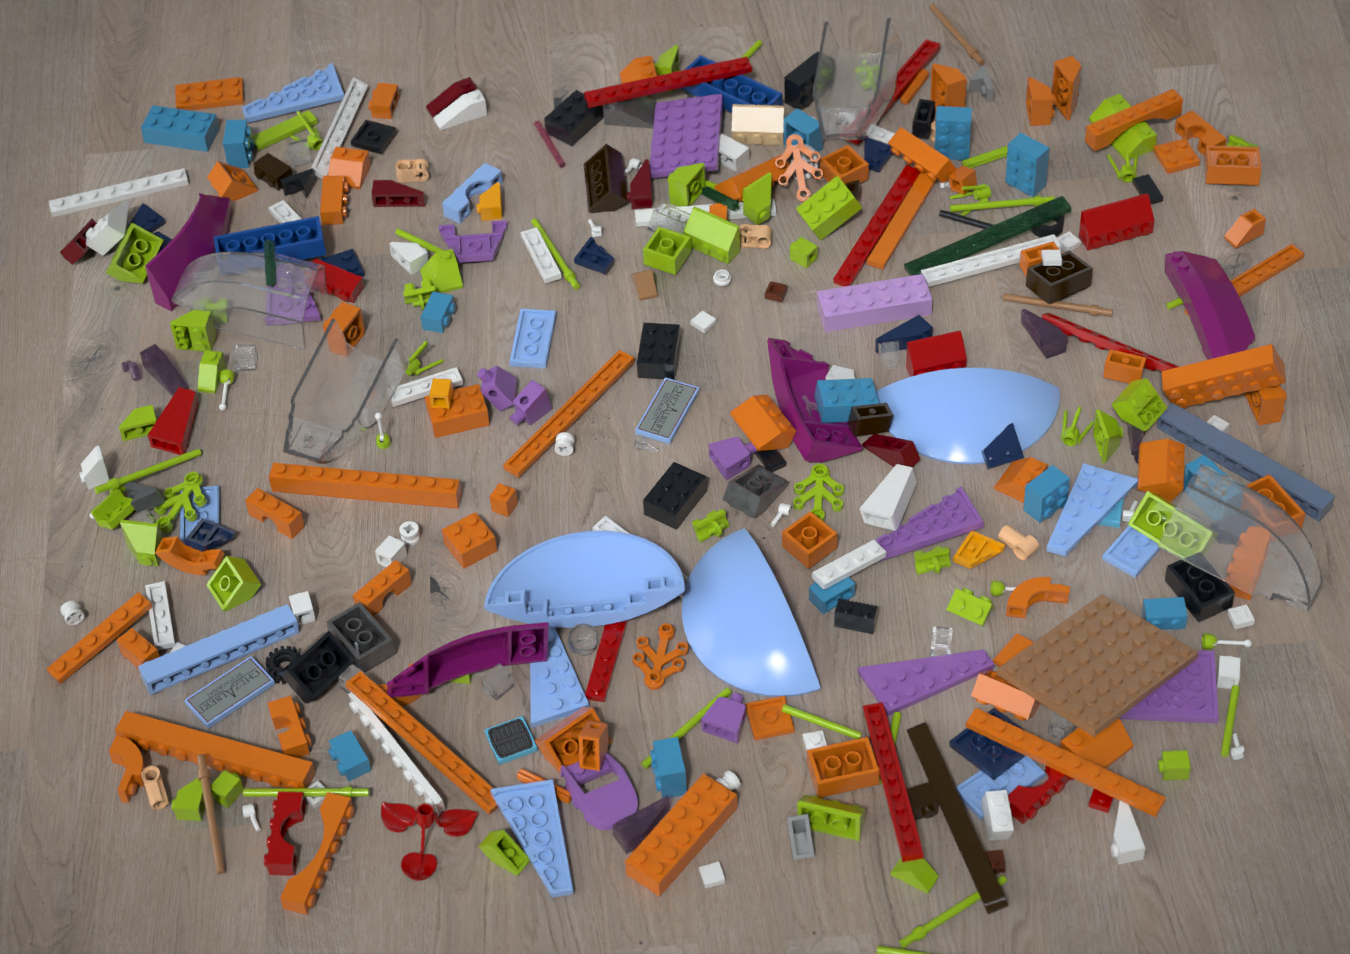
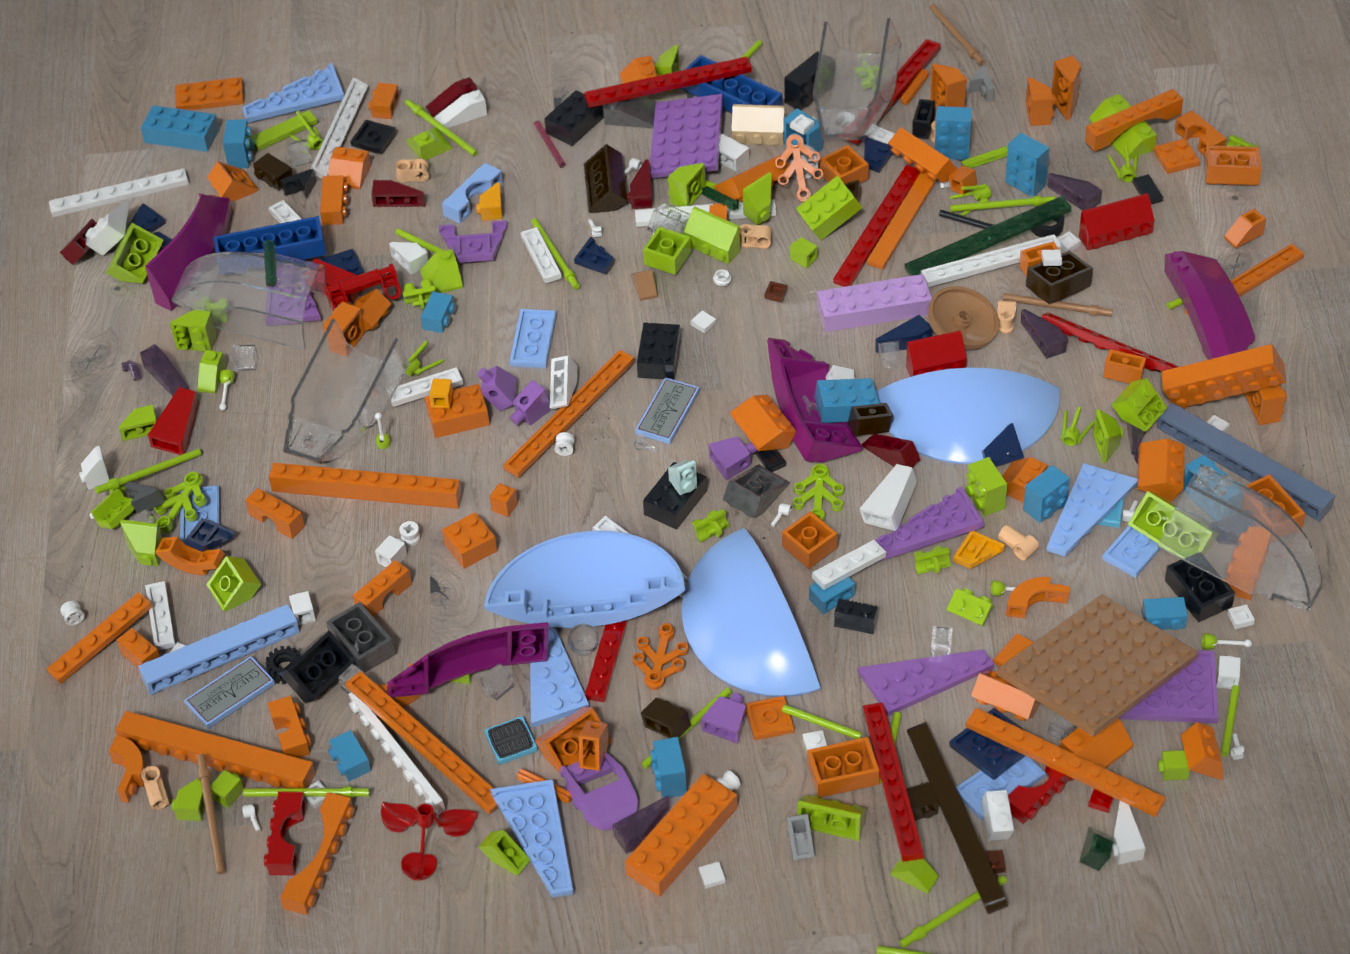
(363, 282): none -> red piece
(373, 307): none -> orange slope
(419, 111): none -> lime bar
(429, 144): none -> lime slope
(562, 381): none -> white slope
(665, 718): none -> dark brown brick
(683, 476): none -> light aqua slope
(802, 124): none -> white tile
(964, 310): none -> medium nougat dish
(986, 486): none -> lime brick
(1006, 315): none -> light nougat piece
(1076, 191): none -> clear purple slope
(1096, 849): none -> clear green slope
(1202, 750): none -> orange slope

